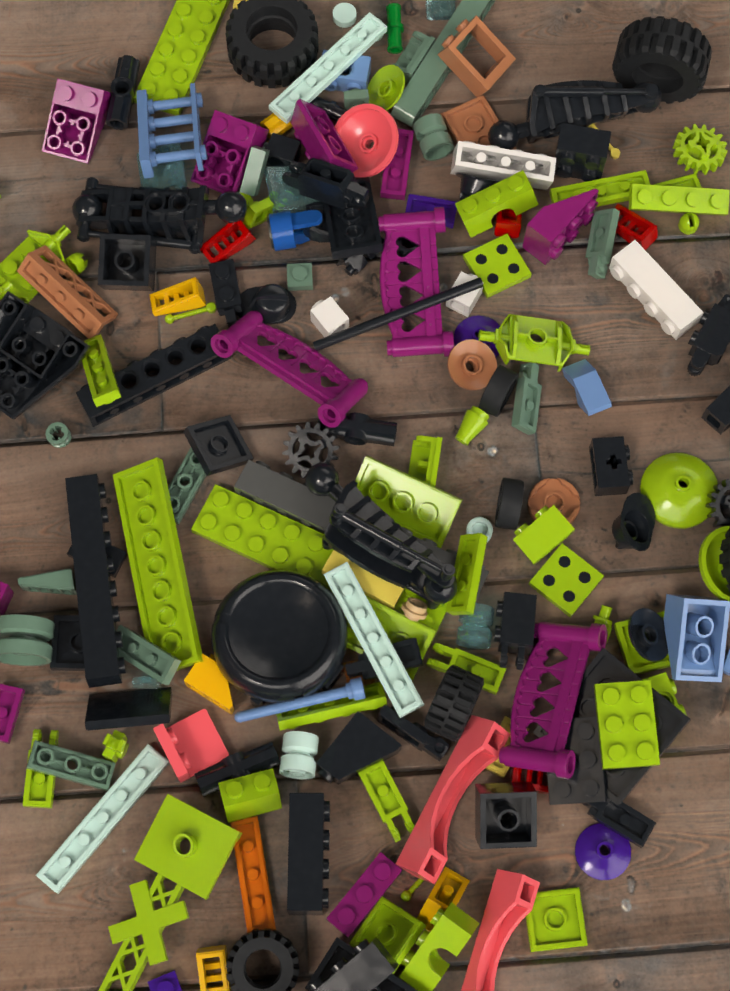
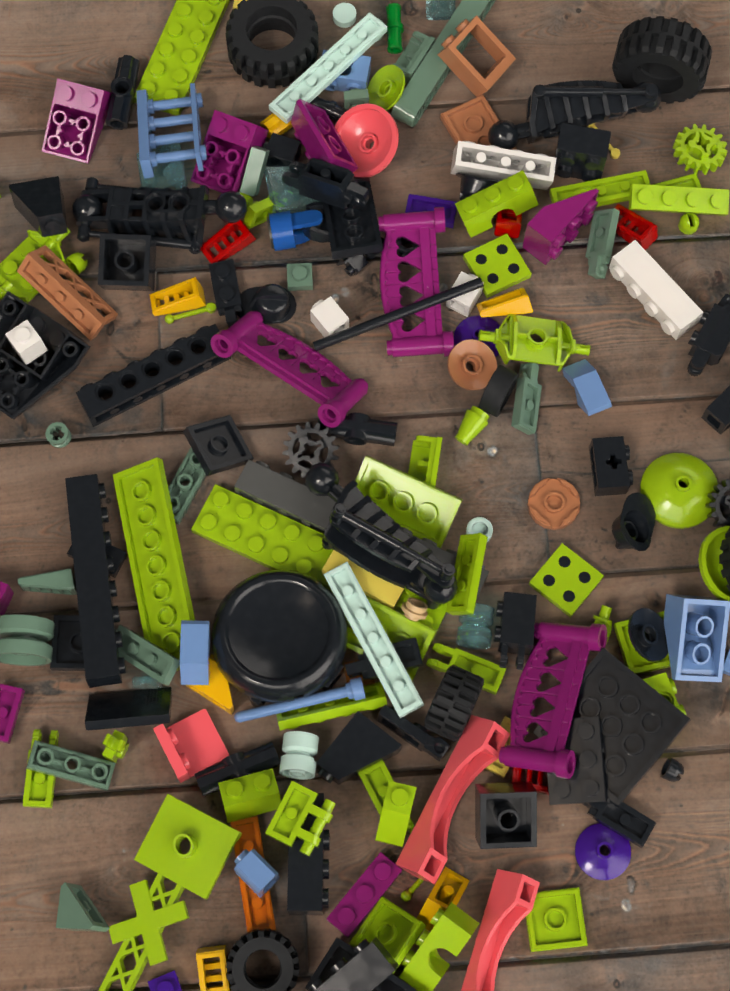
(26, 342): none -> white brick
(41, 204): none -> black slope
(77, 911): none -> sand green slope
(100, 372): lime plate -> none
(102, 819): light aqua tile -> none
(194, 652): none -> medium blue slope
(255, 871): none -> medium blue brick
(292, 813): none -> lime plate
(395, 813): none -> lime slope
(396, 173): magenta plate -> none
(433, 139): sand green wheel -> none
(509, 303): none -> yellow slope
(509, 503): black tyre -> none
(543, 534): lime brick -> none
(626, 724): lime plate -> none
(671, 770): none -> black hinge

